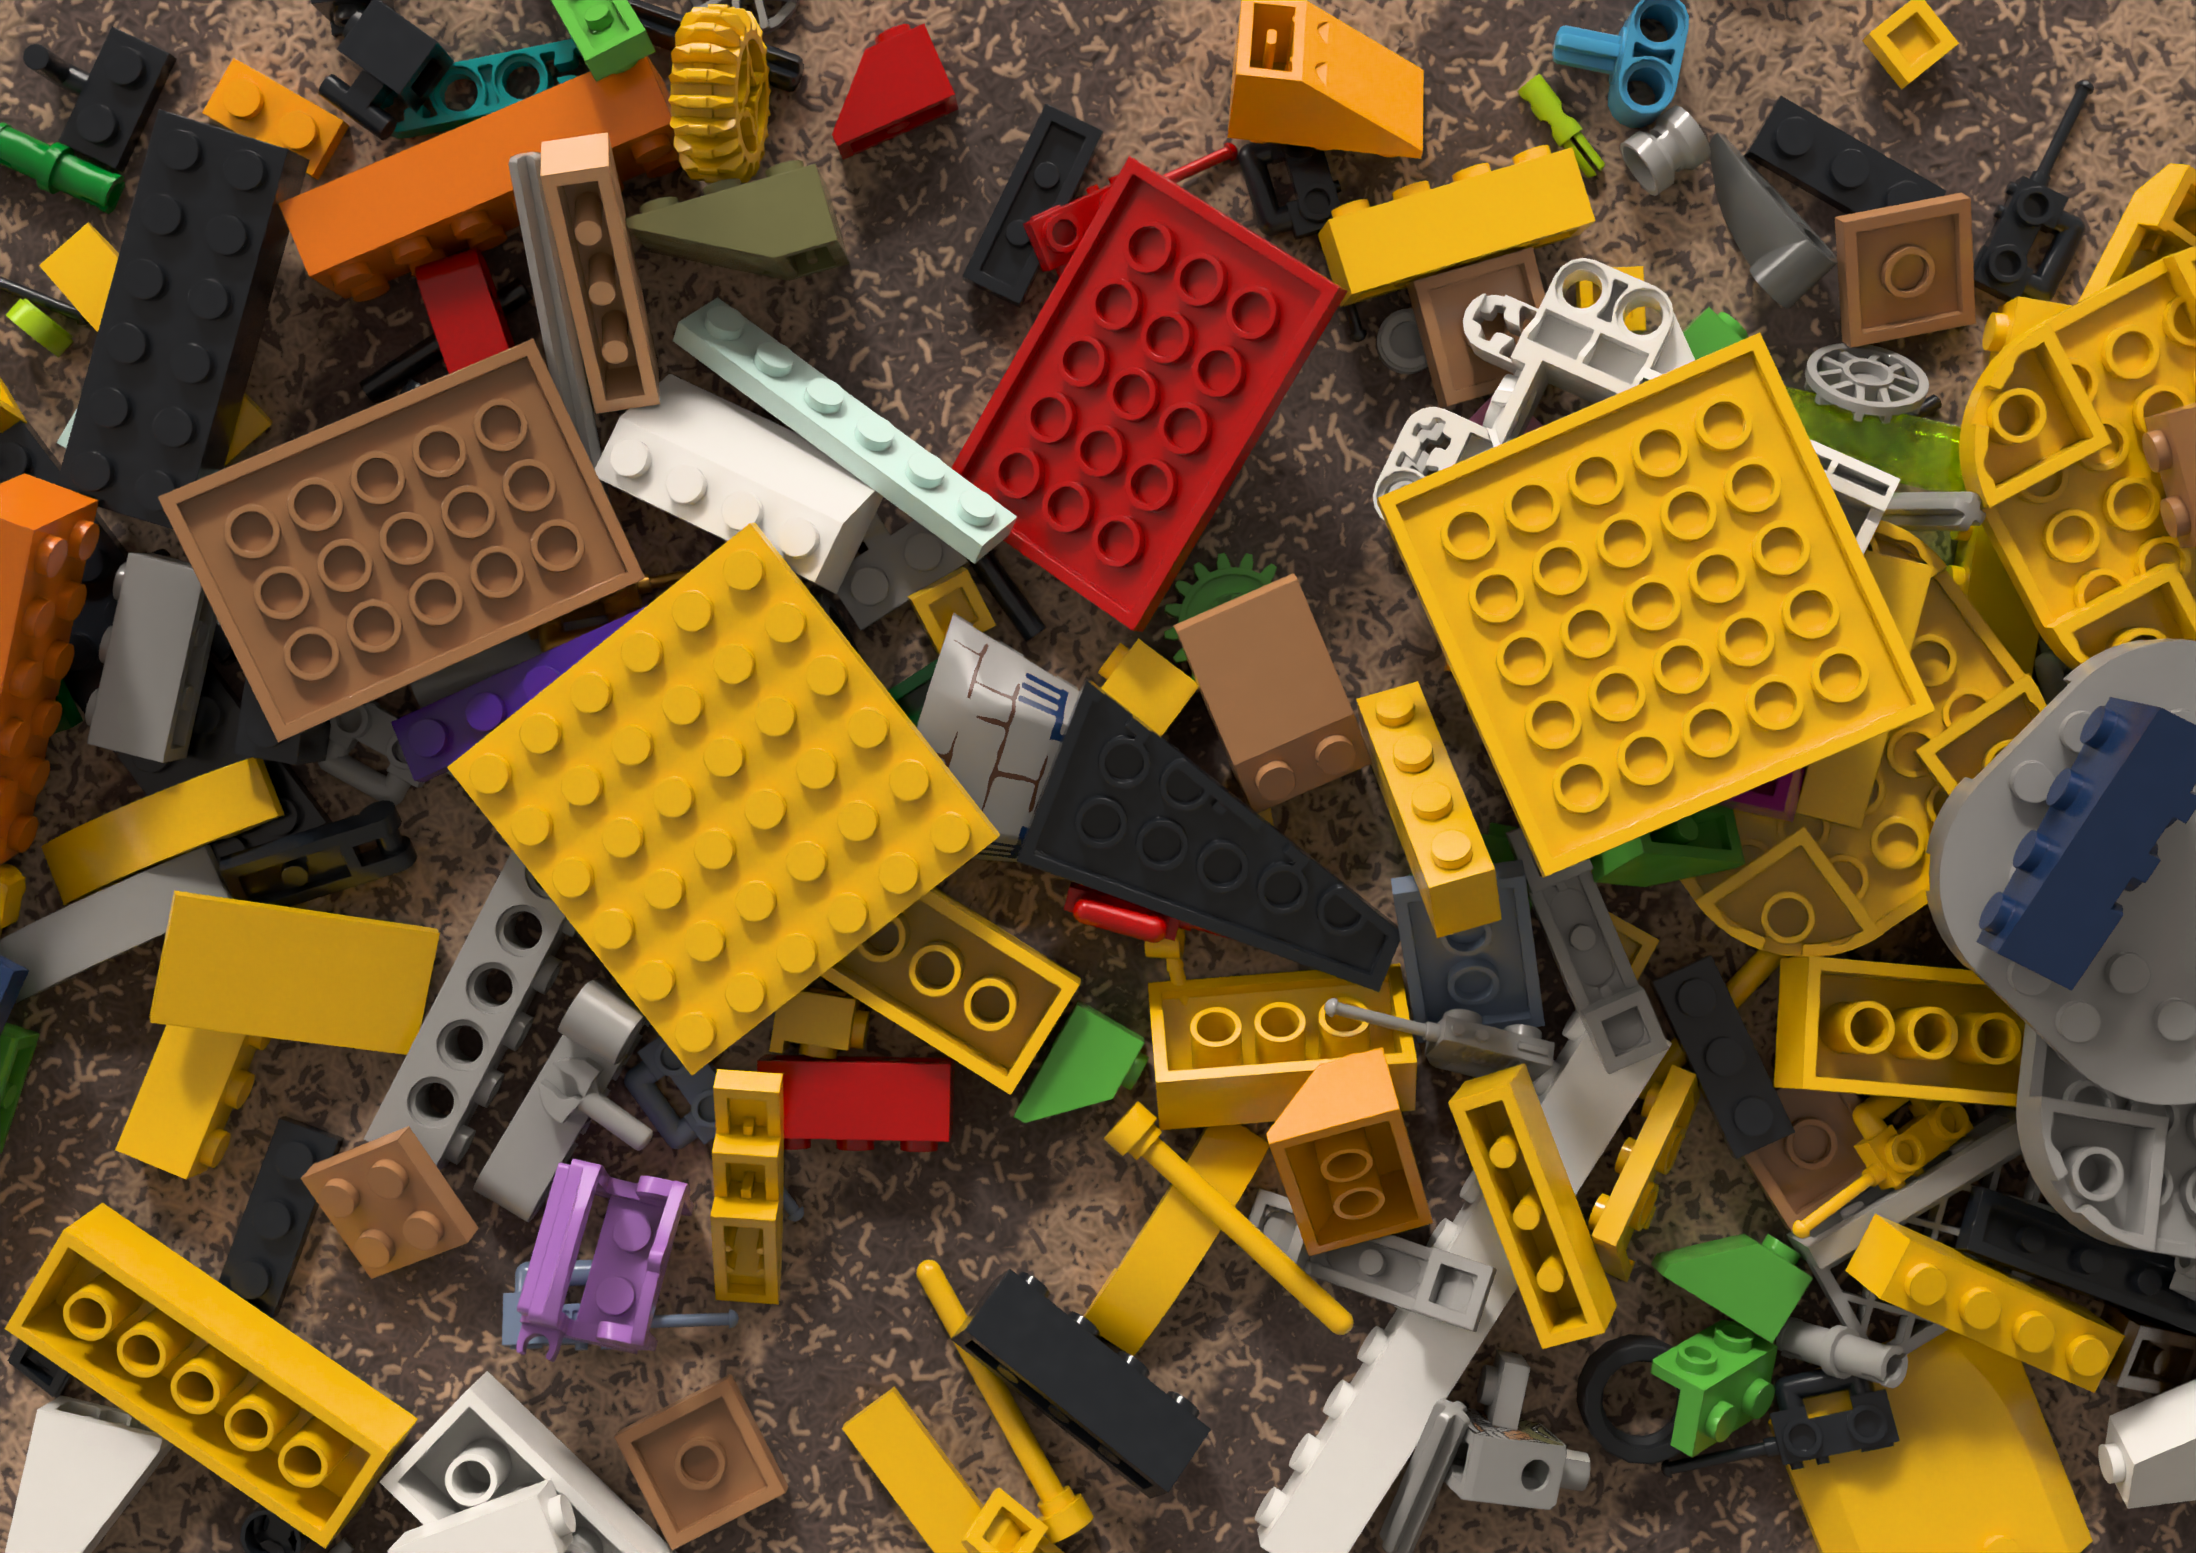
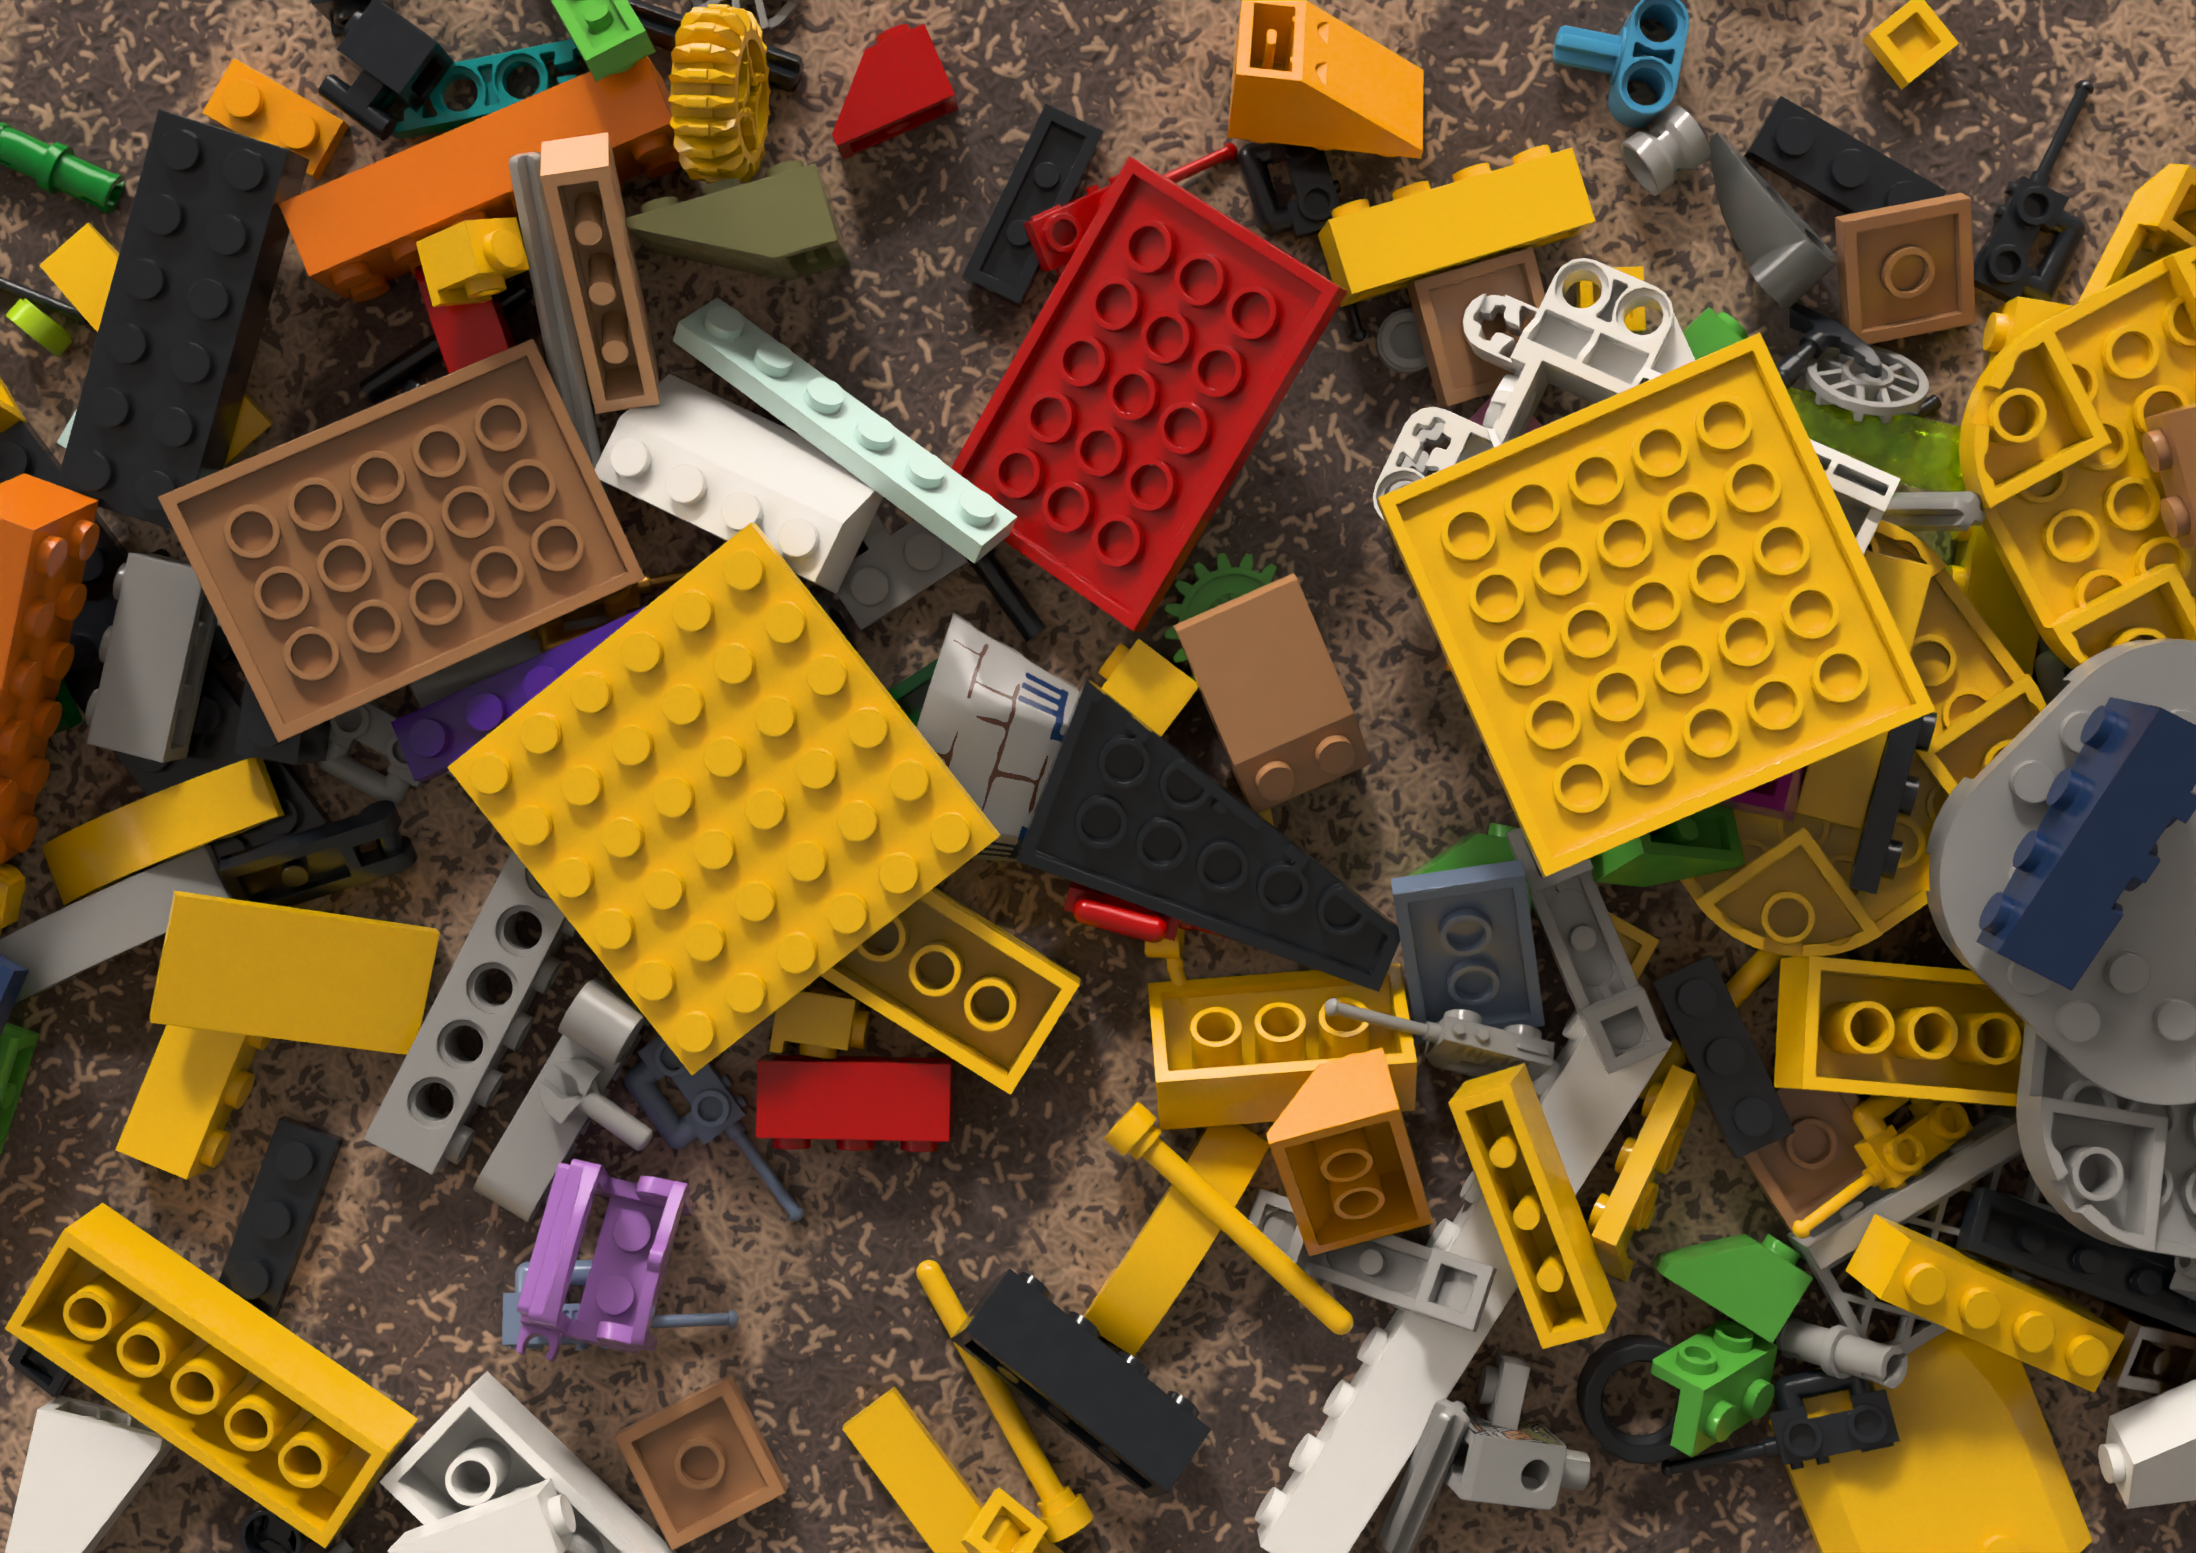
(112, 97): black plate -> none
(390, 1203): medium nougat plate -> none
(472, 260): none -> yellow brick
(748, 1186): yellow slope -> none
(946, 596): yellow plate -> none
(1083, 1065): bright green slope -> none
(1429, 810): yellow brick -> none
(1548, 107): lime pin -> none
(1819, 335): none -> black piece
(1891, 795): none -> black plate

